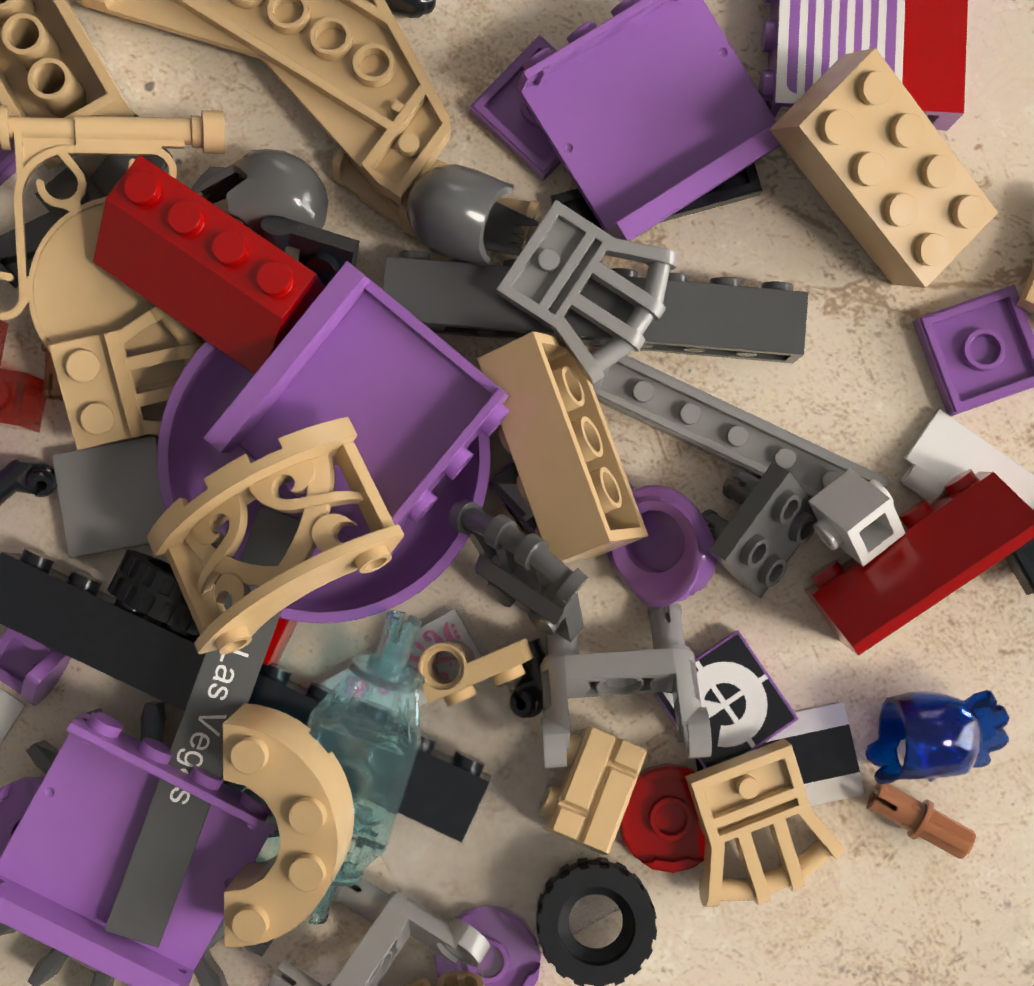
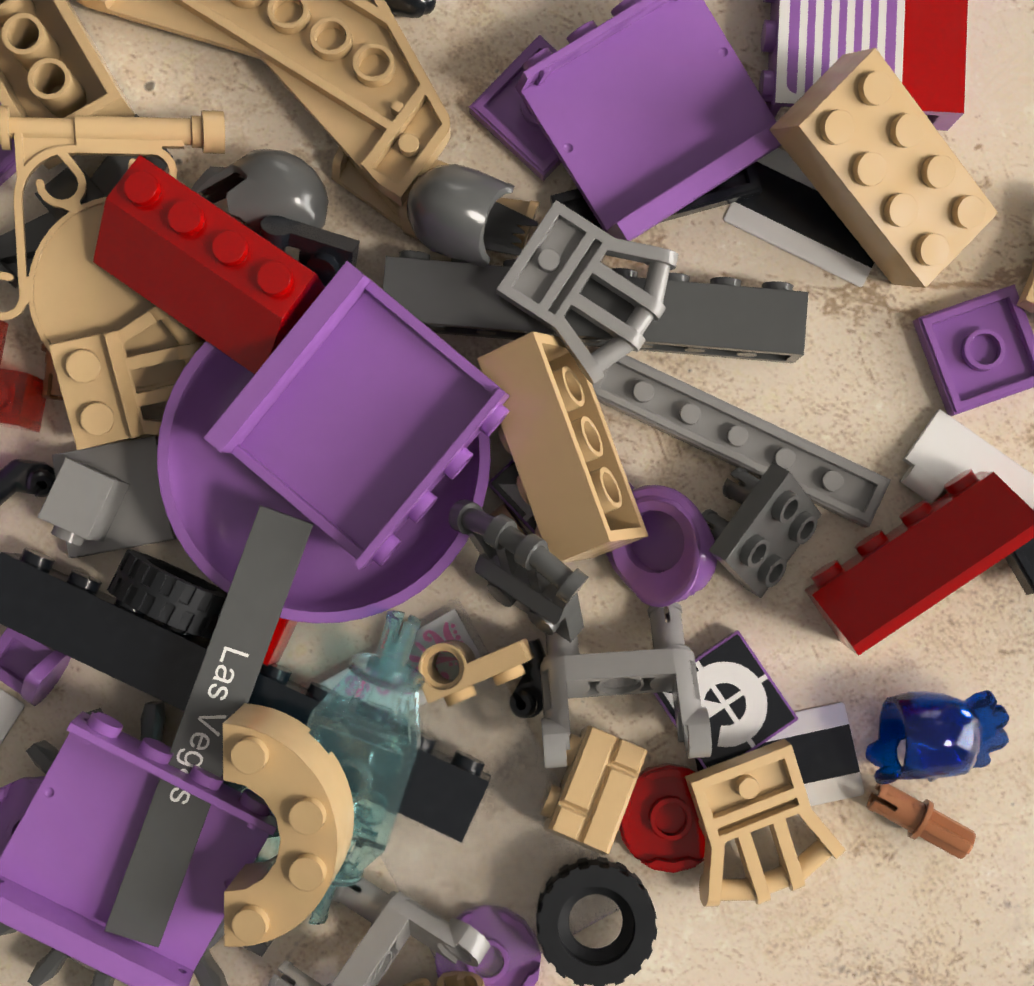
(82, 502): none -> light grey brick
(191, 537): tan fence -> none
(799, 220): none -> sticker
(856, 517): white brick -> none

